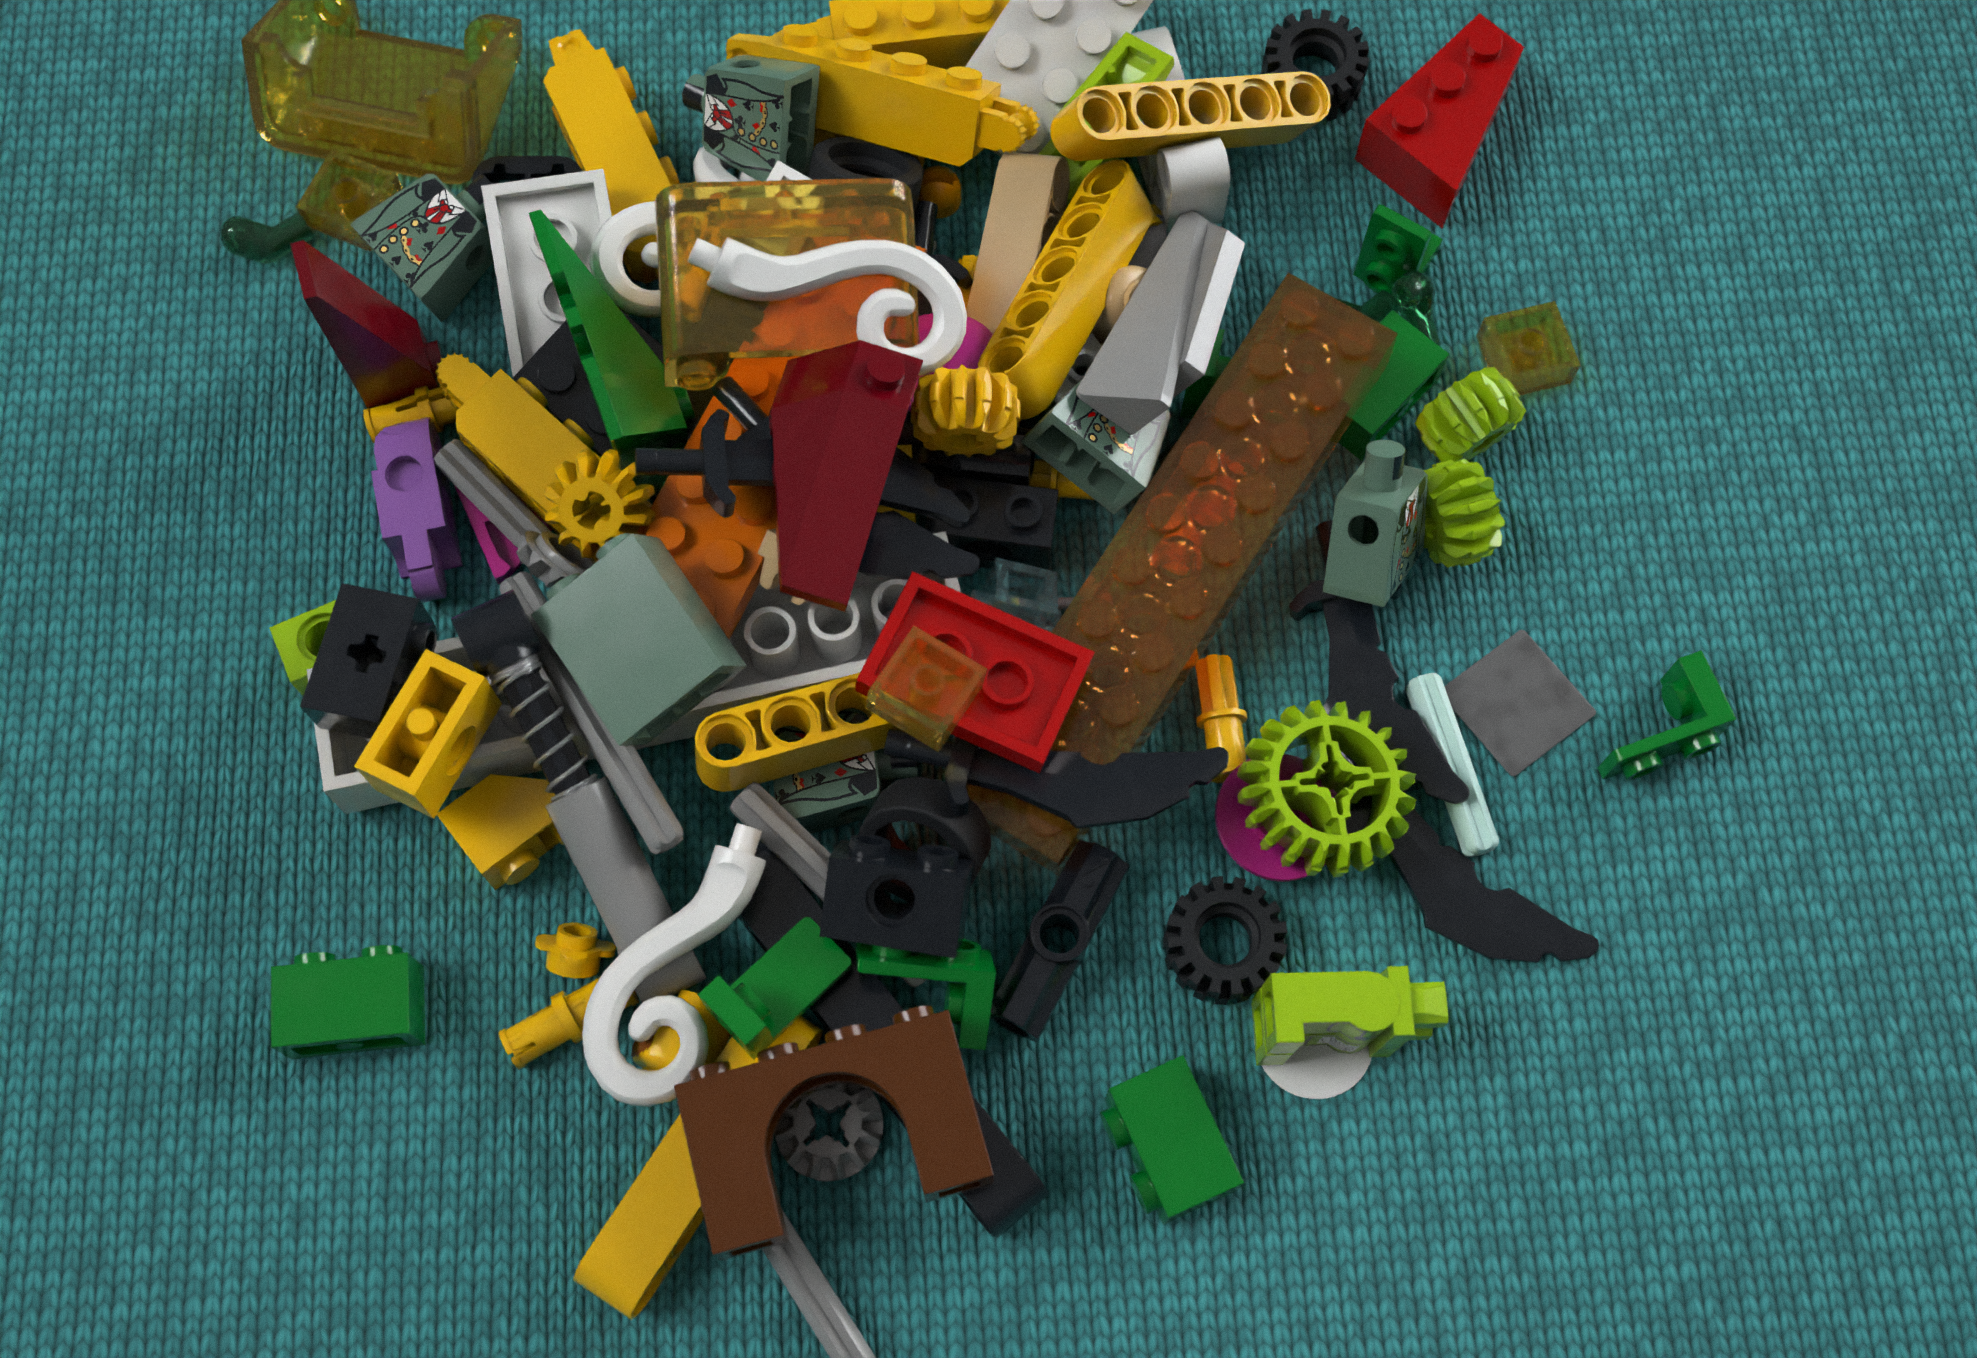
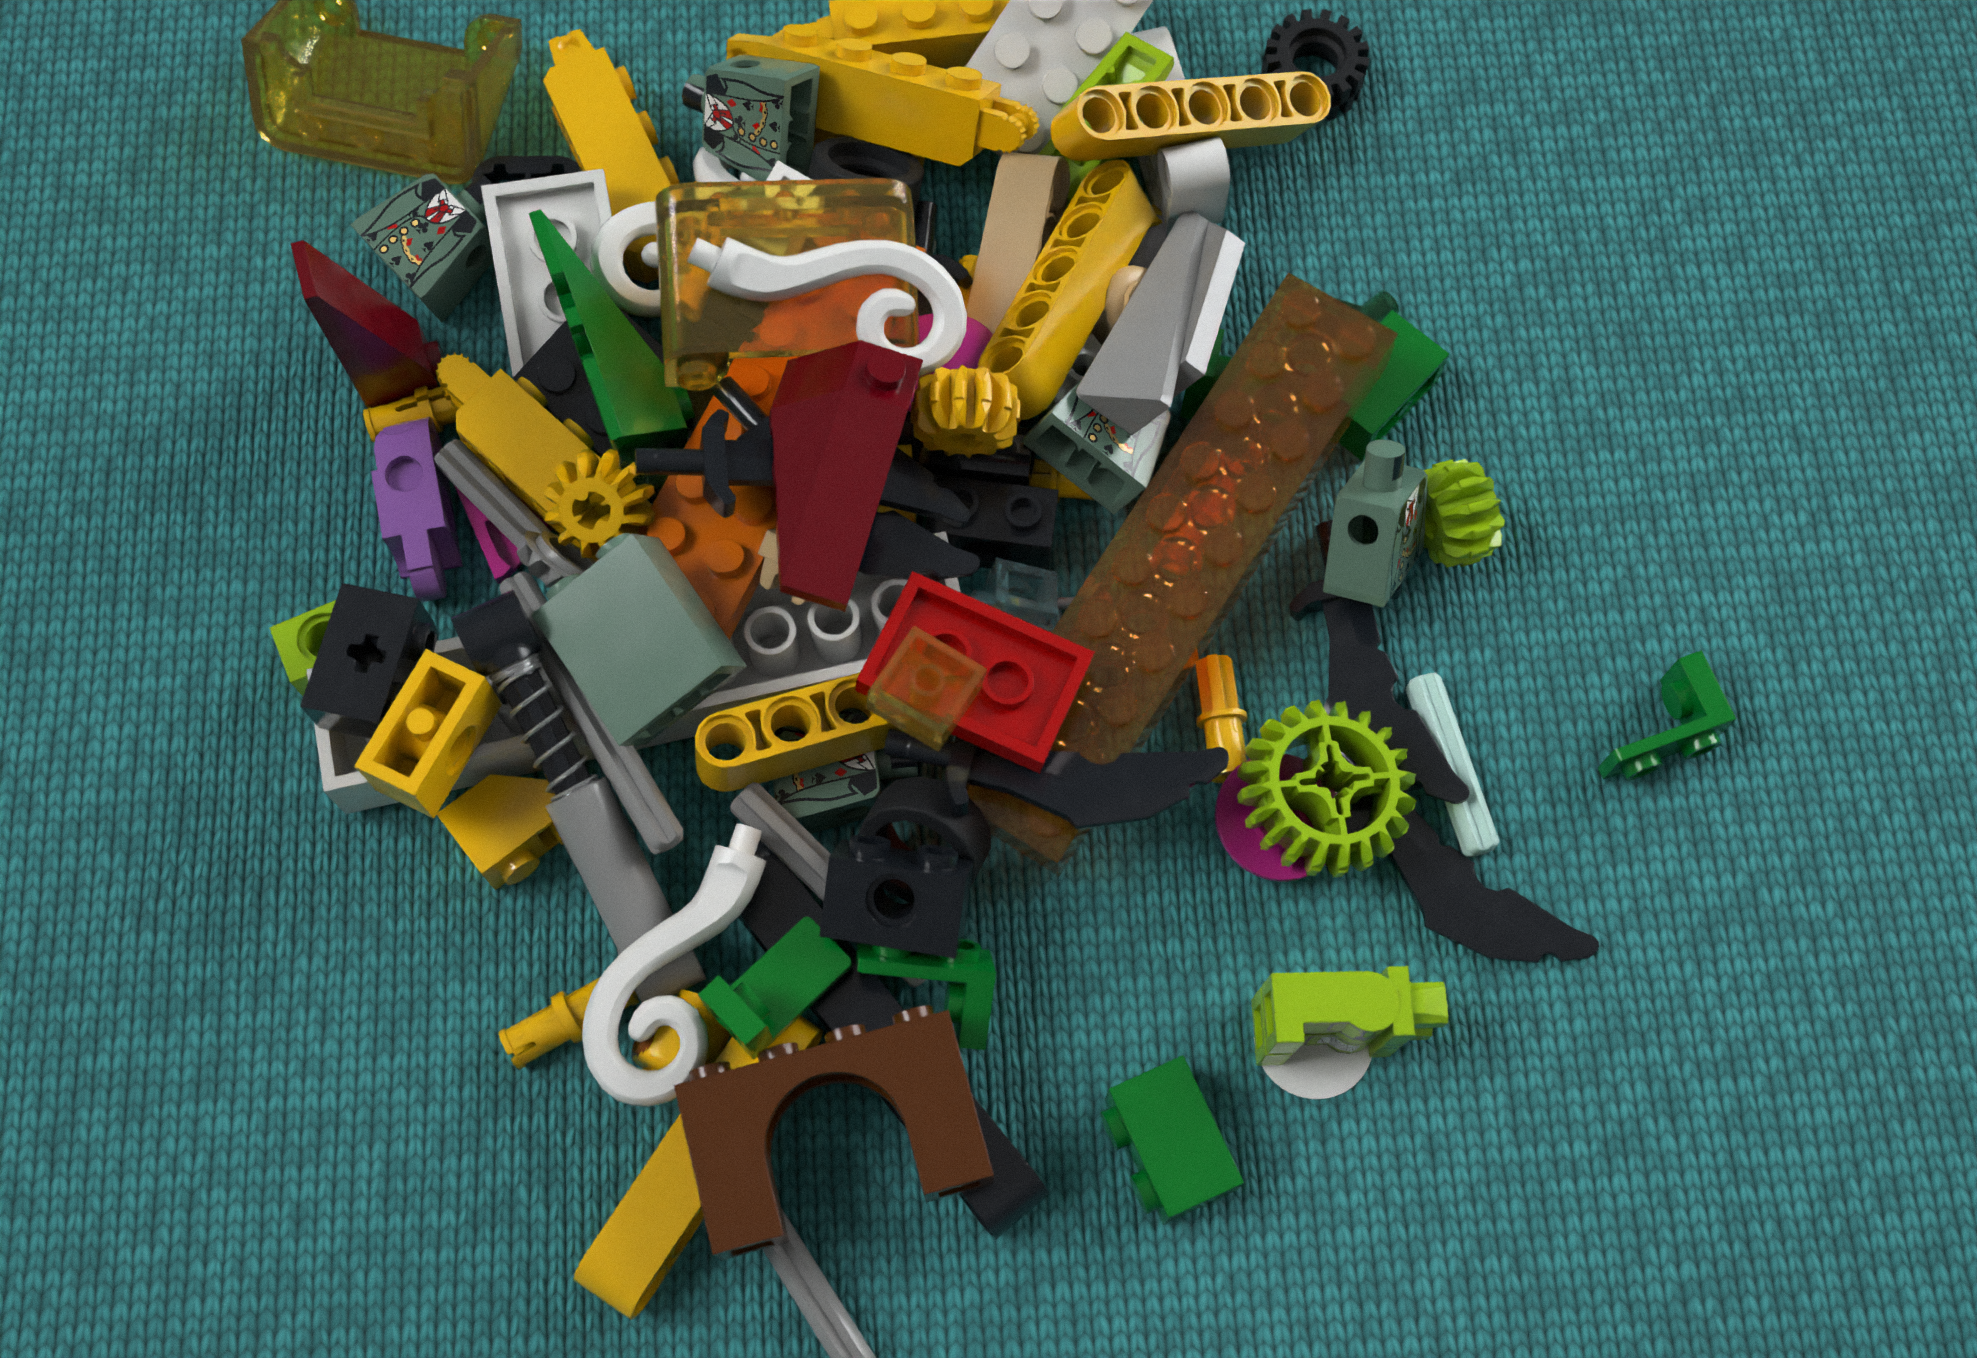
(263, 242): clear green arm -> none
(342, 193): clear yellow piece -> none
(347, 1003): green brick -> none
(574, 950): yellow plate -> none
(826, 1158): light grey gear -> none
(942, 188): light orange hinge -> none
(1041, 976): black piece -> none
(1234, 902): black tyre -> none
(1393, 248): green bracket -> none
(1415, 299): clear green arm -> none
(1438, 119): red wedge -> none
(1470, 416): lime gear -> none
(1518, 702): flat silver sticker -> none
(1529, 347): clear yellow piece -> none

